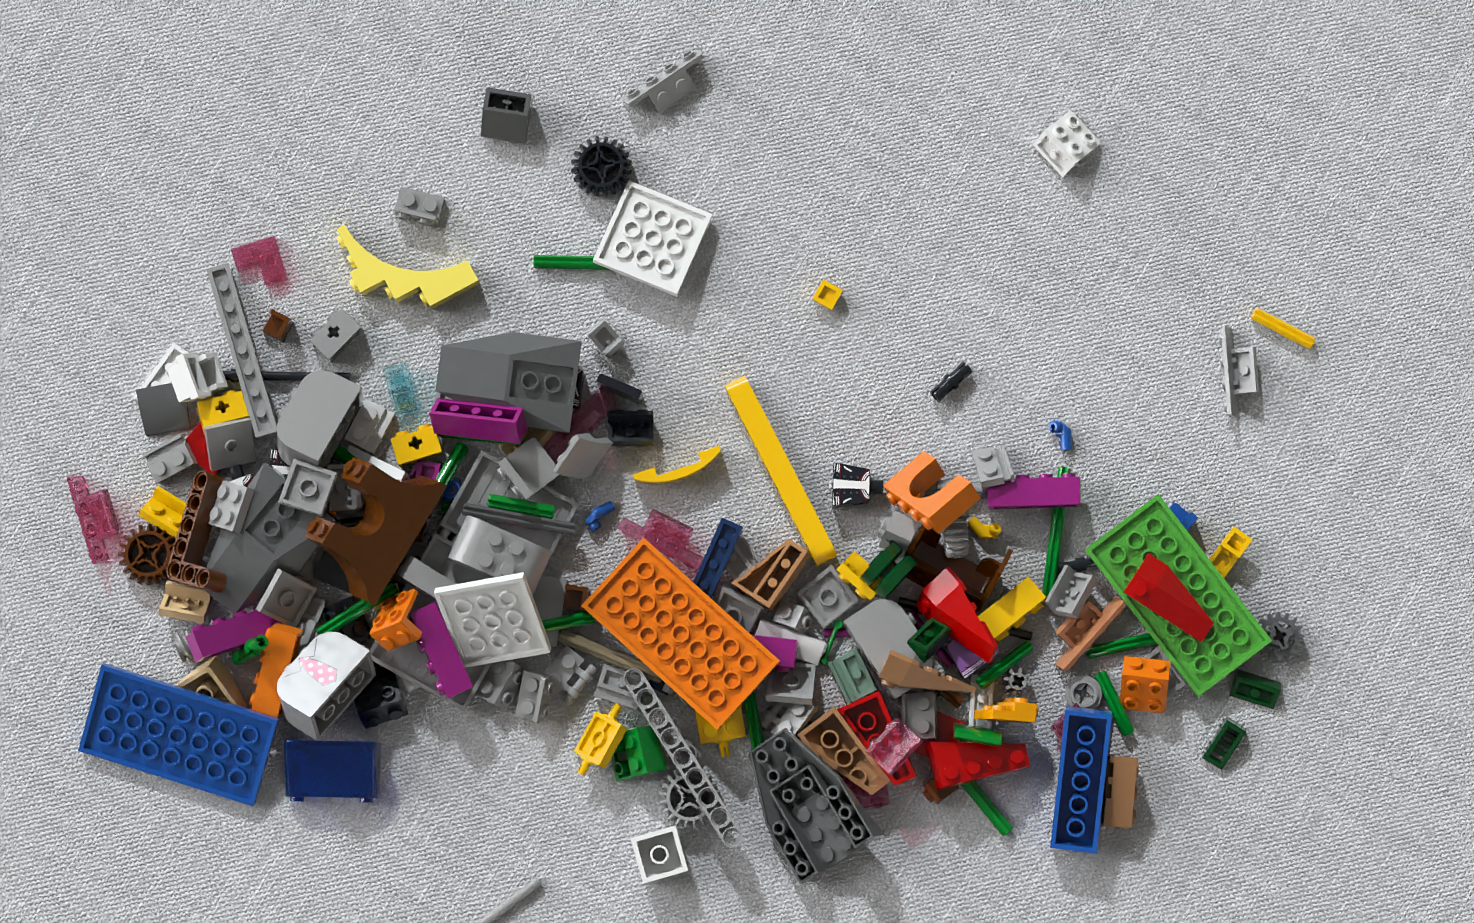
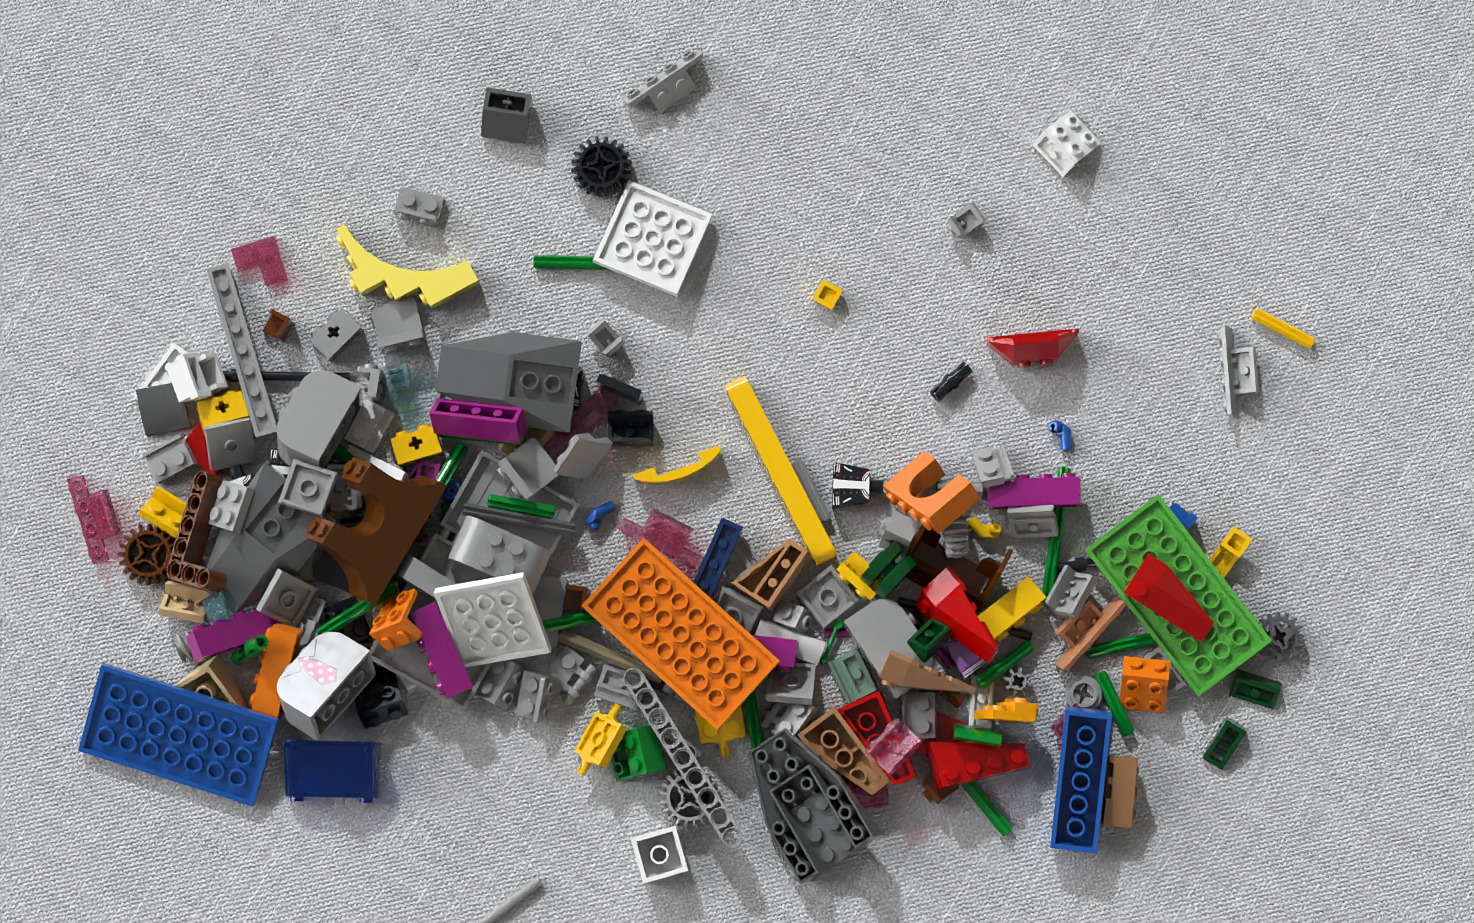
(215, 607): none -> clear light blue bracket
(376, 384): none -> light grey bracket
(398, 325): none -> light grey bracket
(811, 490): none -> light grey axle
(965, 220): none -> light grey bracket
(1032, 347): none -> red wedge
(1033, 521): none -> light grey plate

